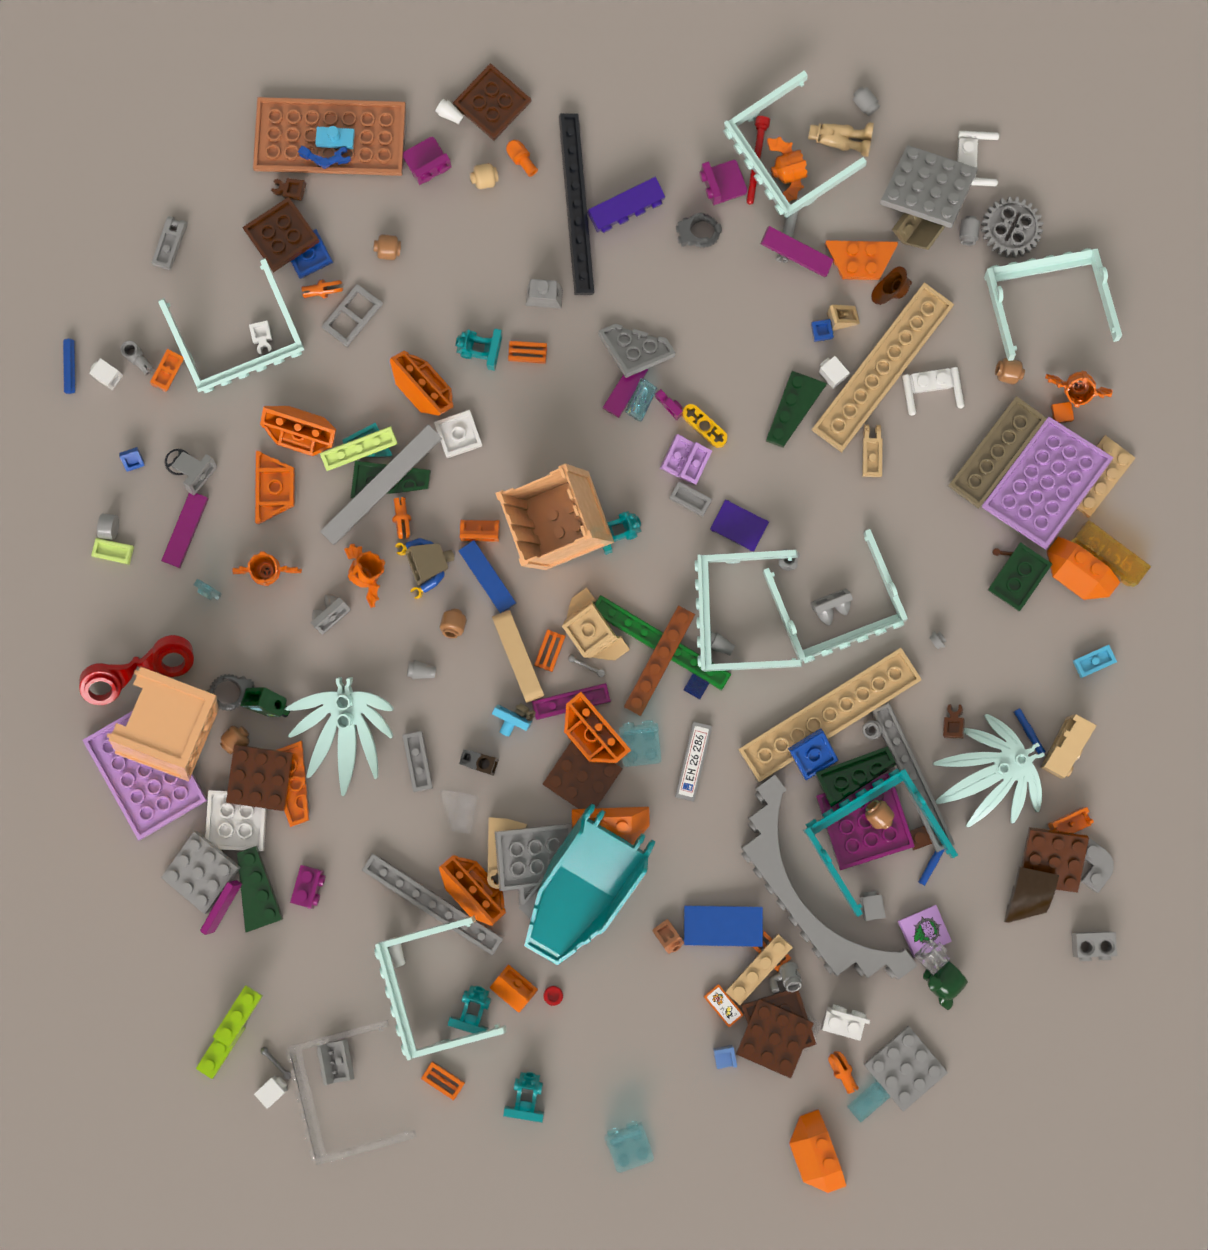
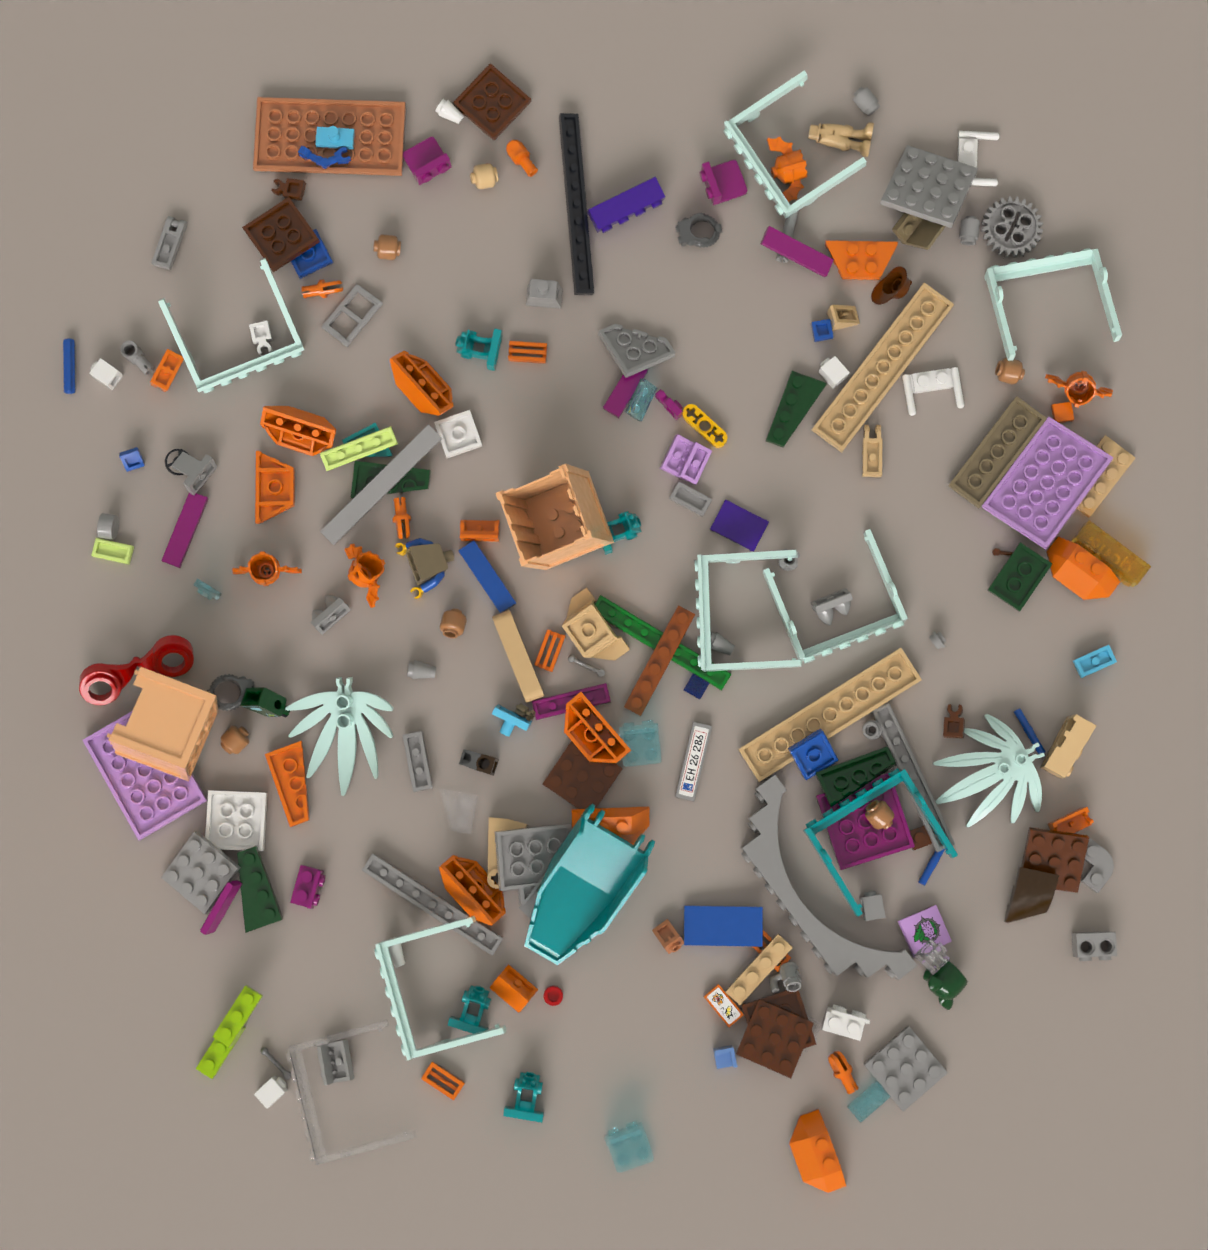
(259, 777): reddish brown plate -> none
(761, 124): red piece -> none

